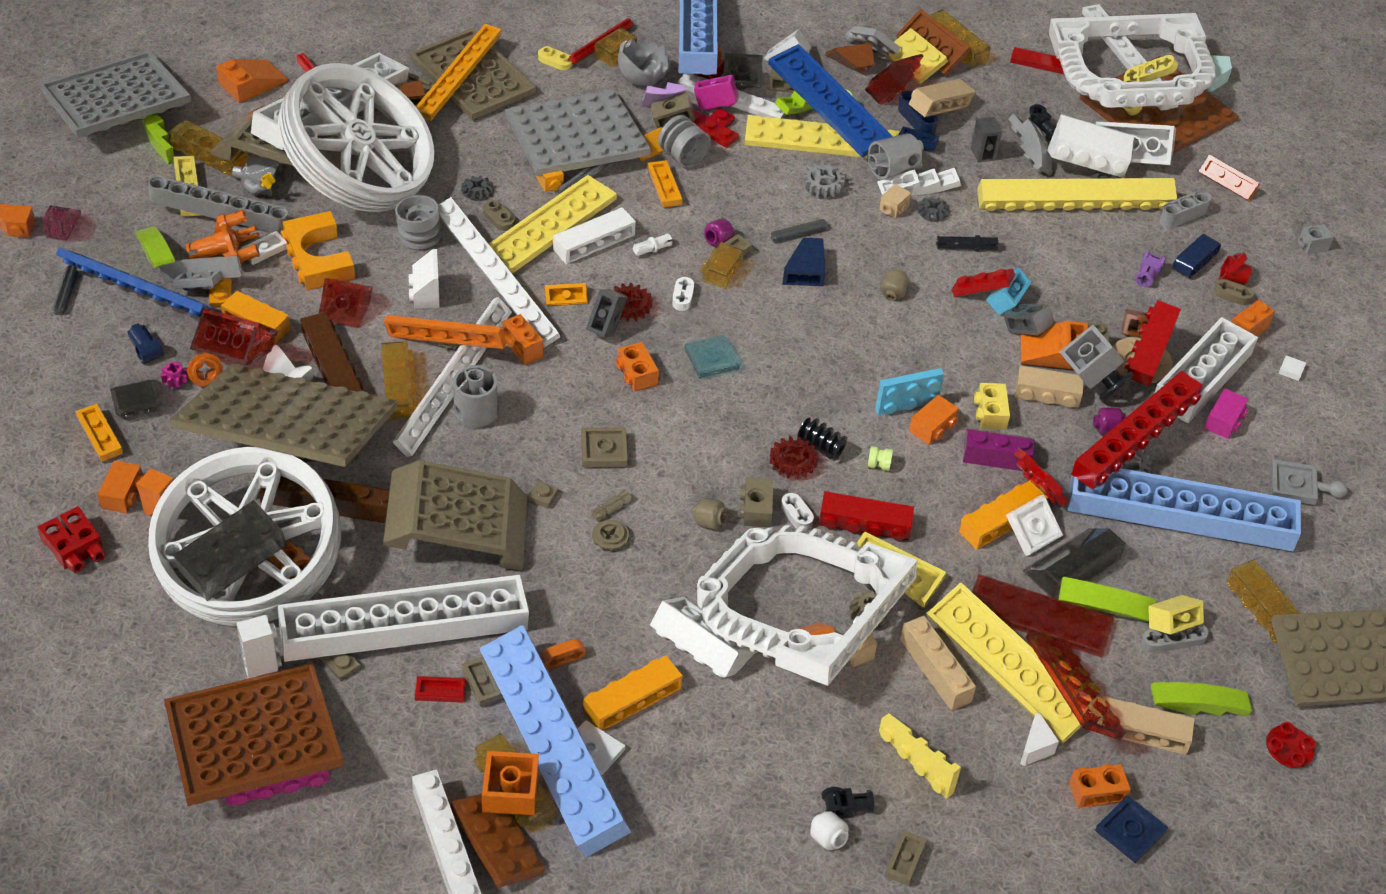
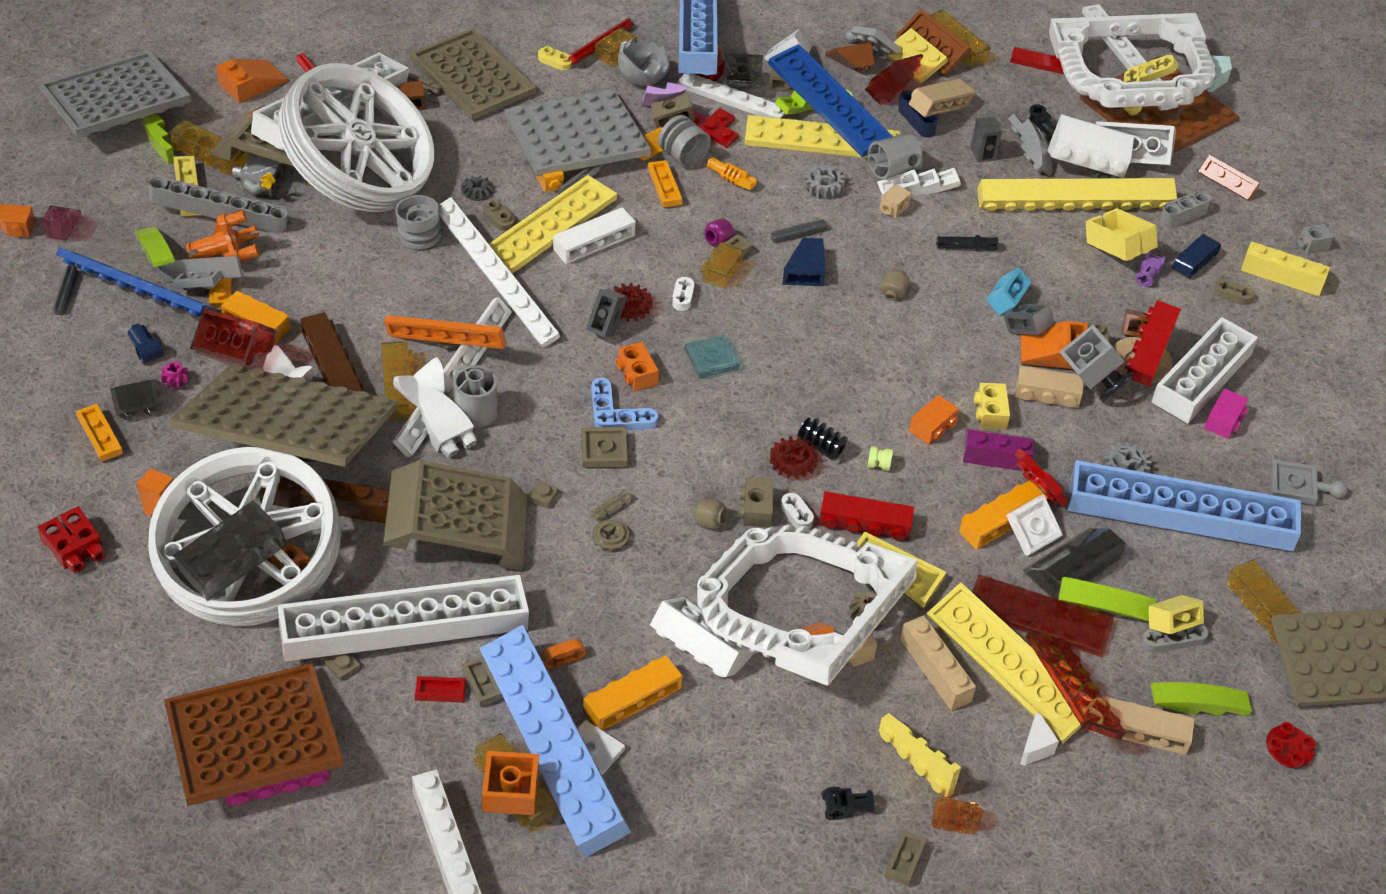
(120, 487): orange brick -> none
(197, 362): orange gear -> none
(259, 646): white brick -> none
(268, 246): white plate -> none
(313, 270): light orange arch -> none
(345, 301): clear red slope -> none
(425, 282): white slope -> none
(441, 416): none -> white hips
(458, 71): light orange plate -> none
(497, 842): dark orange plate -> none
(523, 339): orange brick -> none
(566, 294): light orange slope -> none
(609, 413): none -> light blue beam
(652, 244): white axle -> none
(716, 92): dark pink brick -> none
(732, 173): none -> light orange hinge
(829, 830): white head -> none
(908, 391): medium azure plate -> none
(929, 140): dark blue plate -> none
(931, 213): dark grey gear -> none
(955, 815): none -> clear orange piece
(983, 282): red plate -> none
(1100, 790): orange brick -> none
(1107, 419): magenta head -> none
(1122, 234): none -> light yellow piece
(1131, 829): dark blue plate -> none
(1137, 430): red brick -> none
(1235, 269): red piece -> none
(1255, 318): orange brick -> none
(1285, 268): none -> light yellow slope
(1292, 368): white tile -> none

